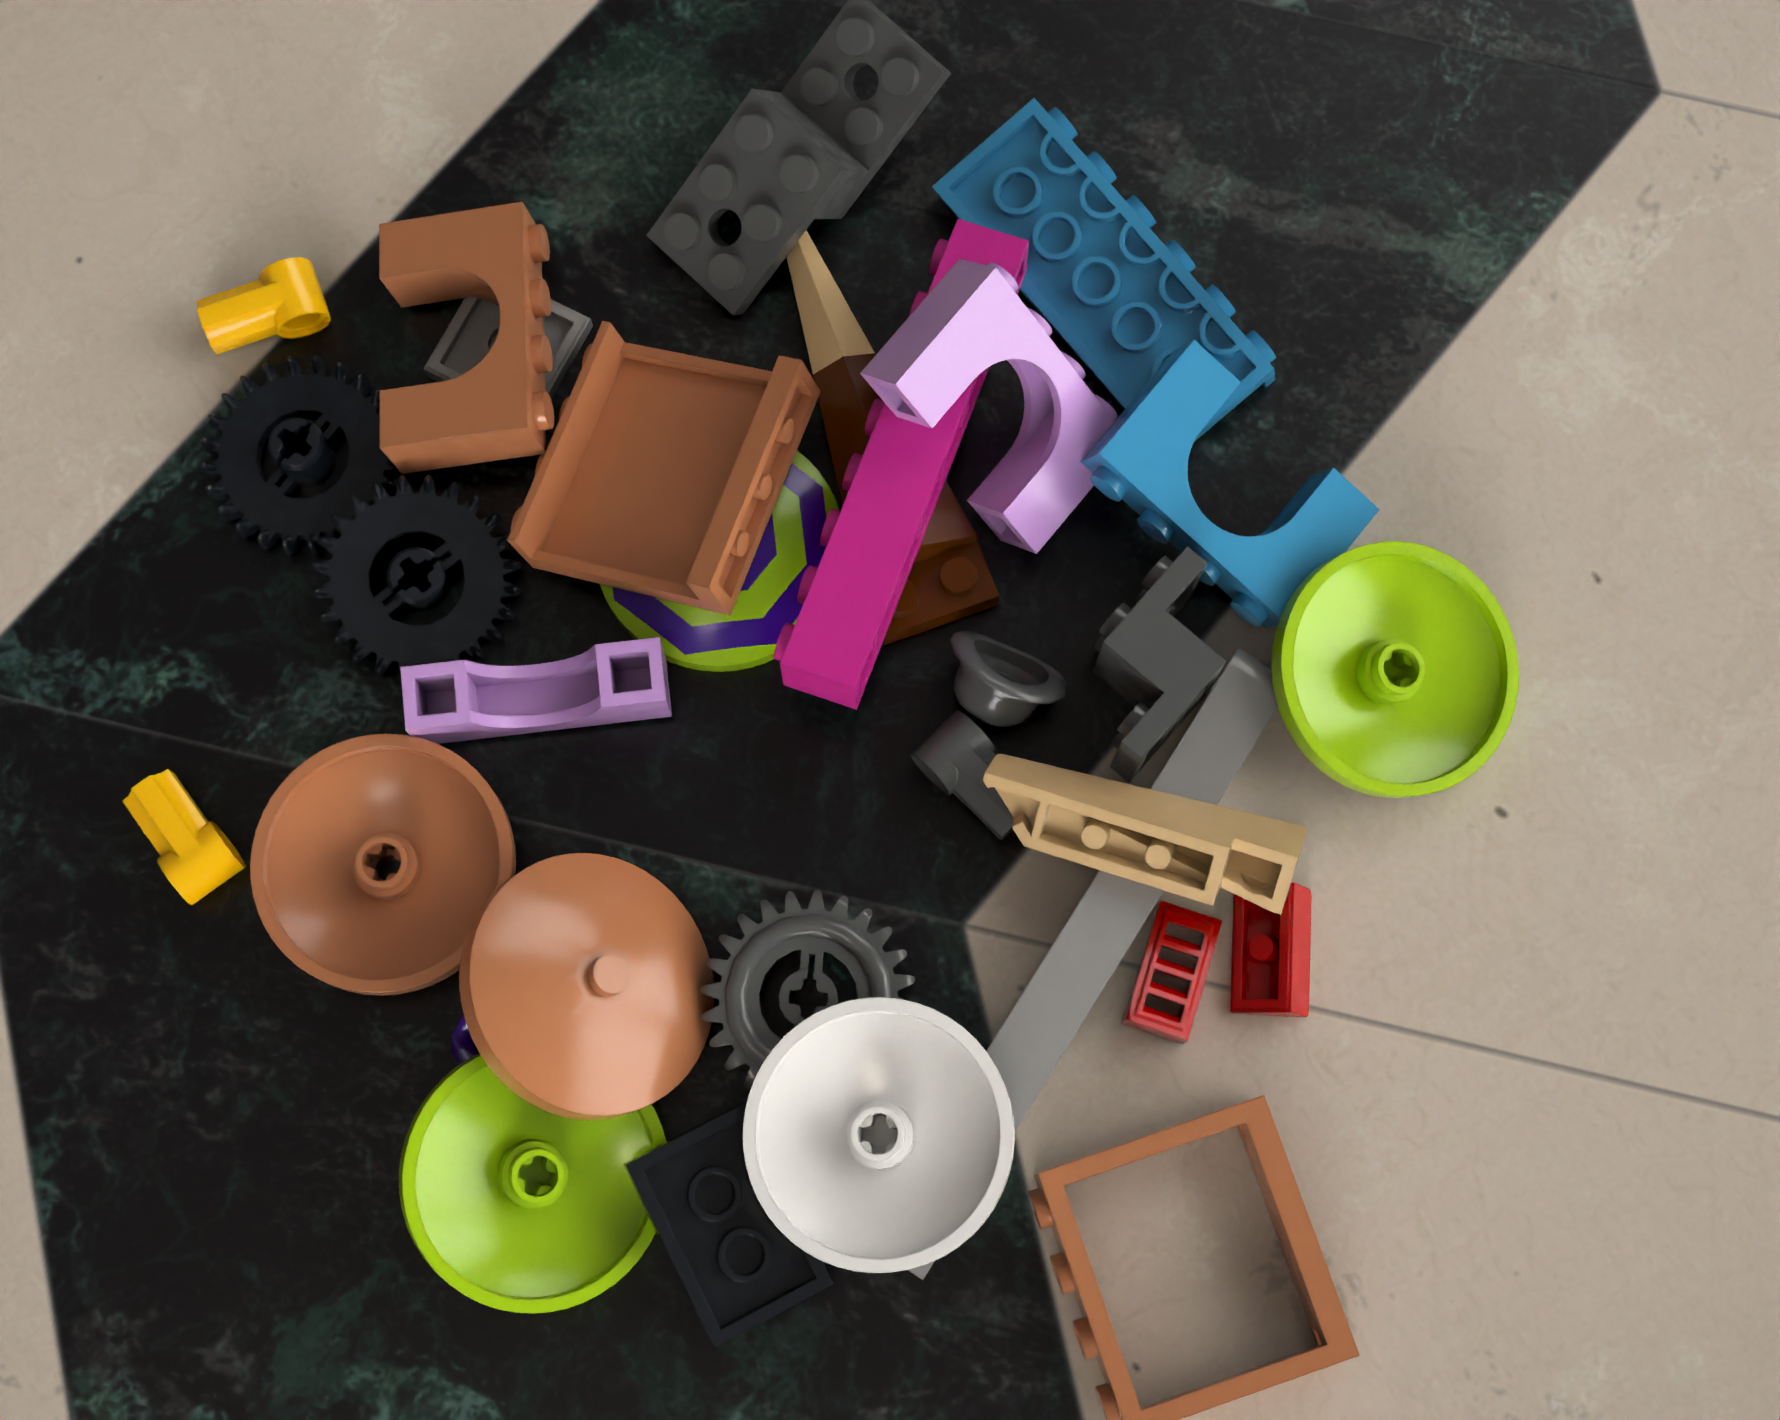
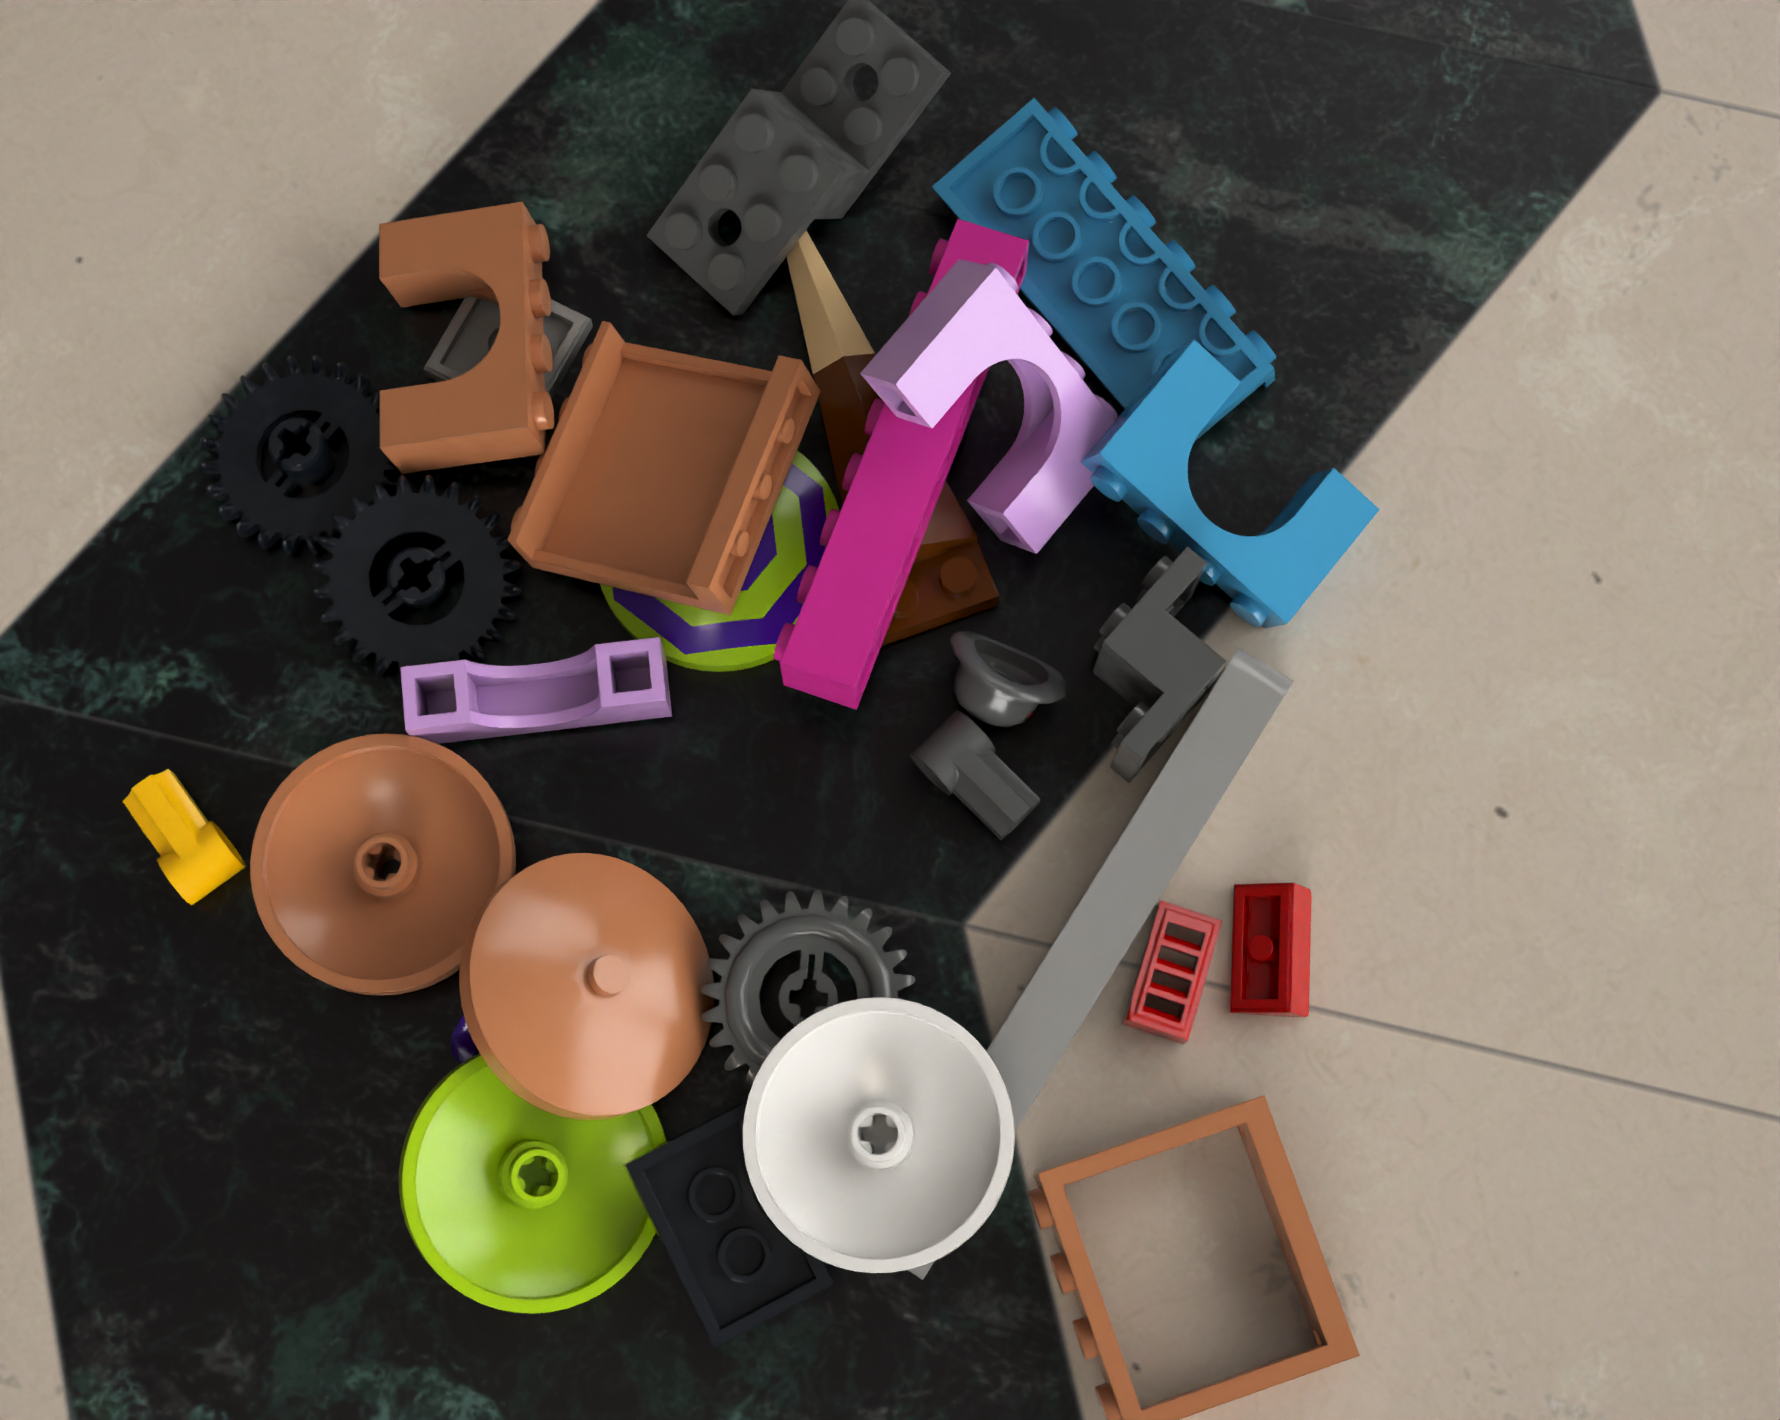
(280, 303): yellow piece -> none
(1149, 833): tan wedge -> none
(1395, 670): lime dish -> none

